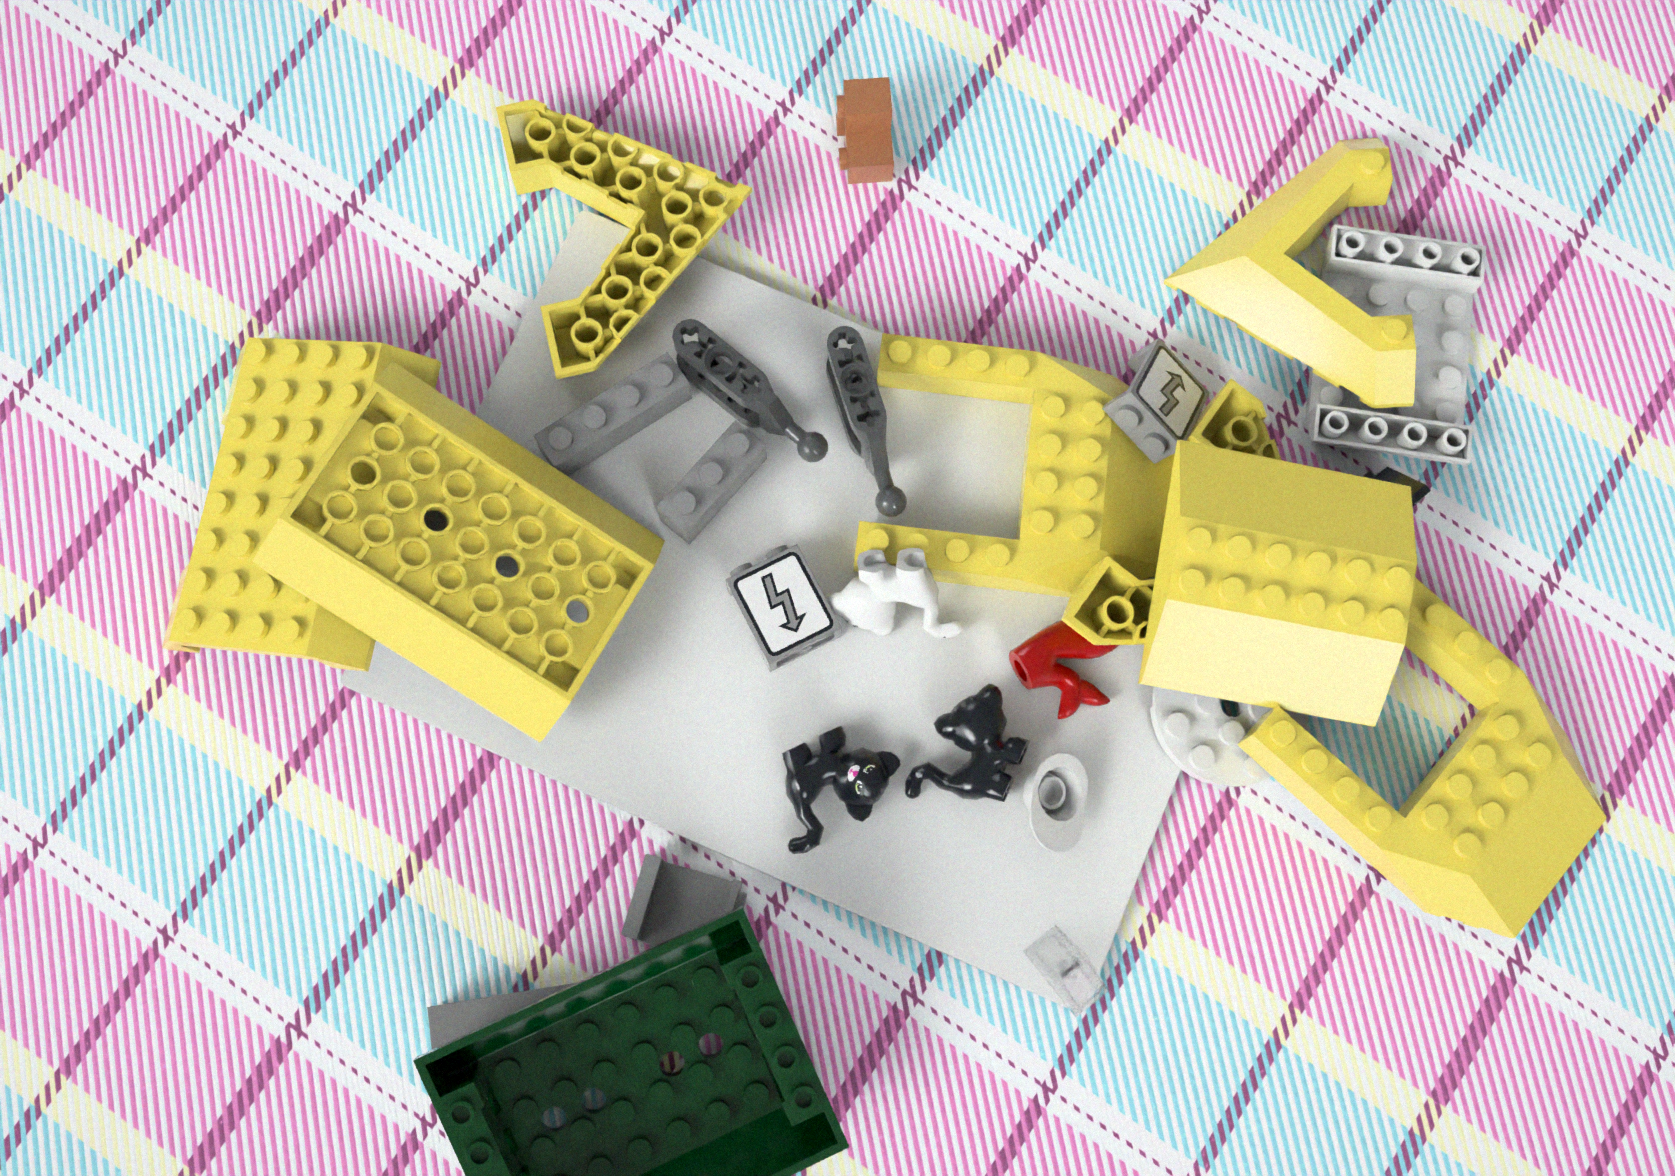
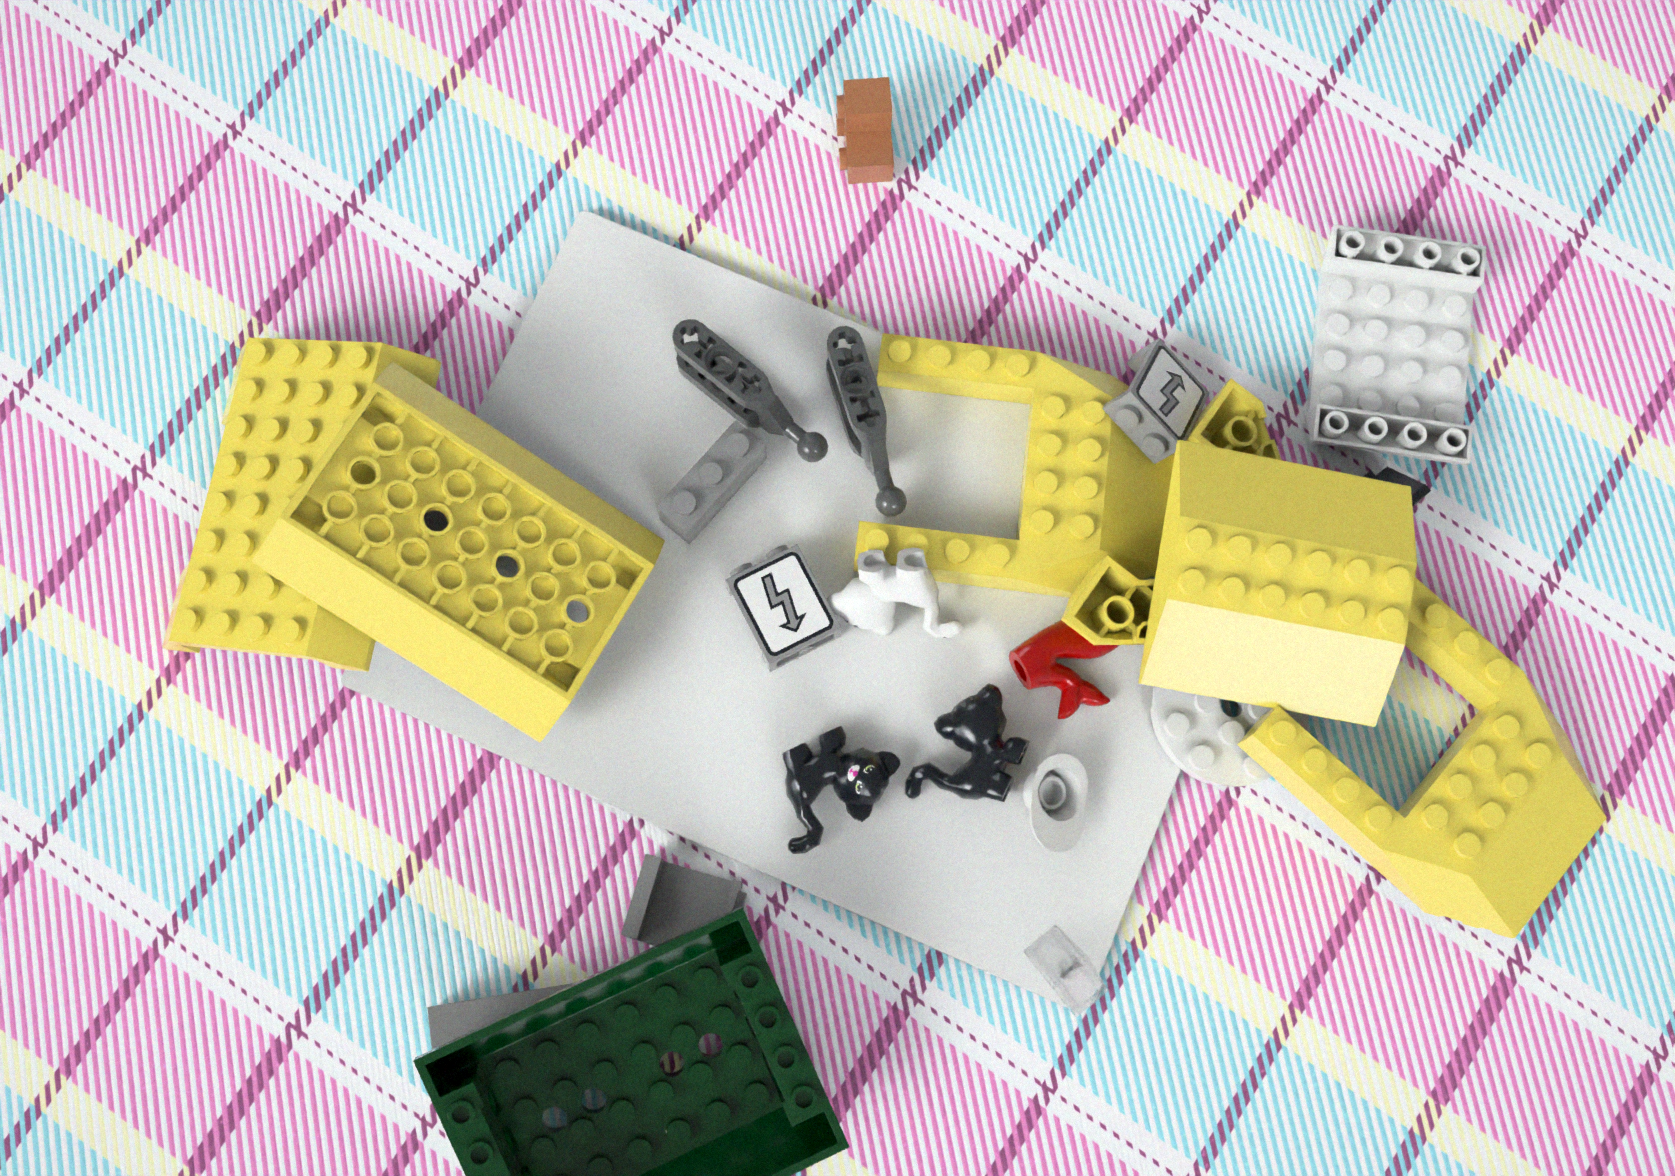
(614, 415): light grey brick -> none
(662, 200): light yellow wedge -> none
(1260, 287): light yellow wedge -> none

